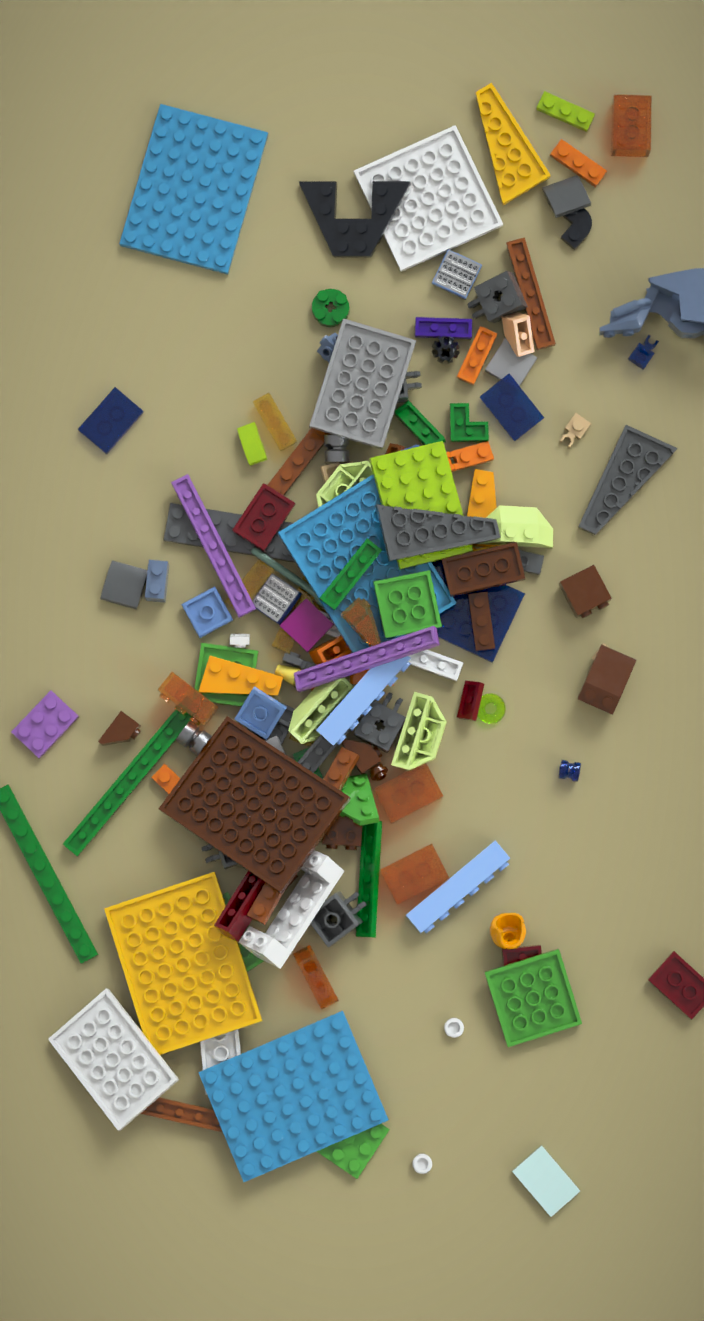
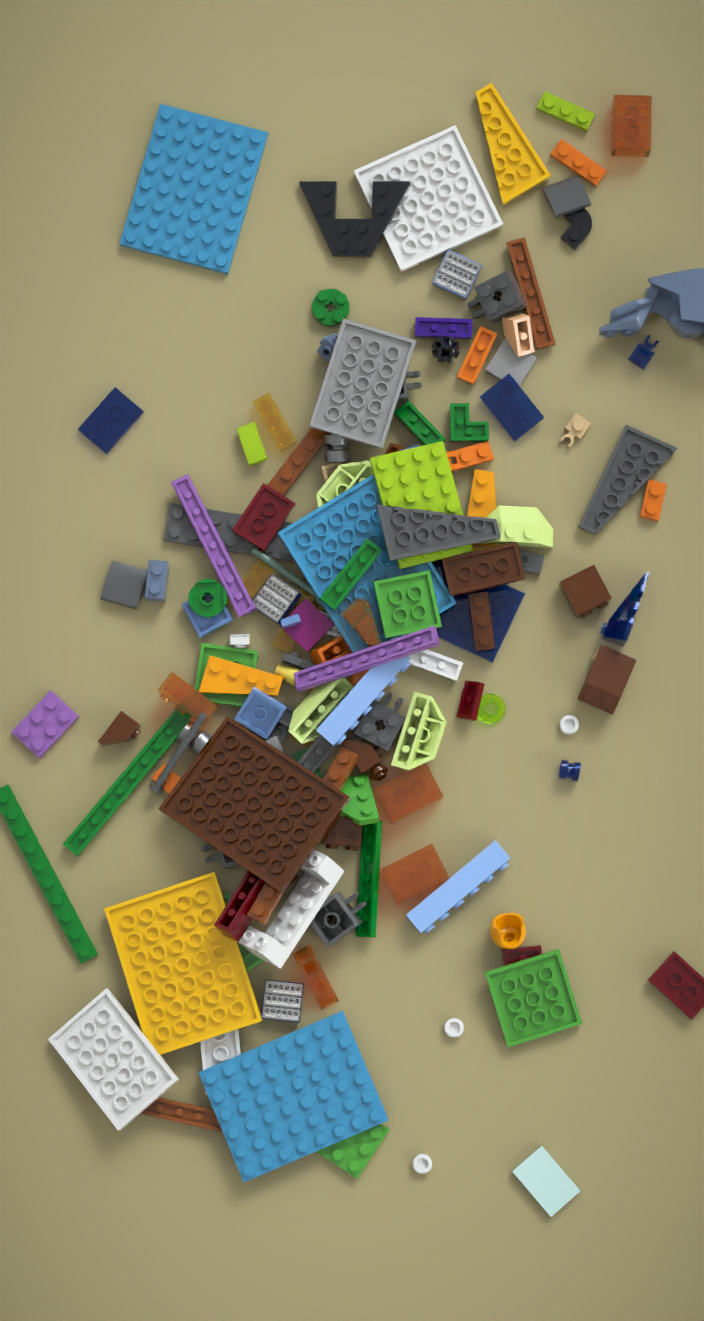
(157, 786): none -> dark grey bar
(200, 590): none -> green plate
(282, 1000): none -> light grey tile
(290, 621): none -> medium blue tile
(569, 724): none -> white tile
(621, 622): none -> clear blue wedge
(653, 500): none -> orange plate

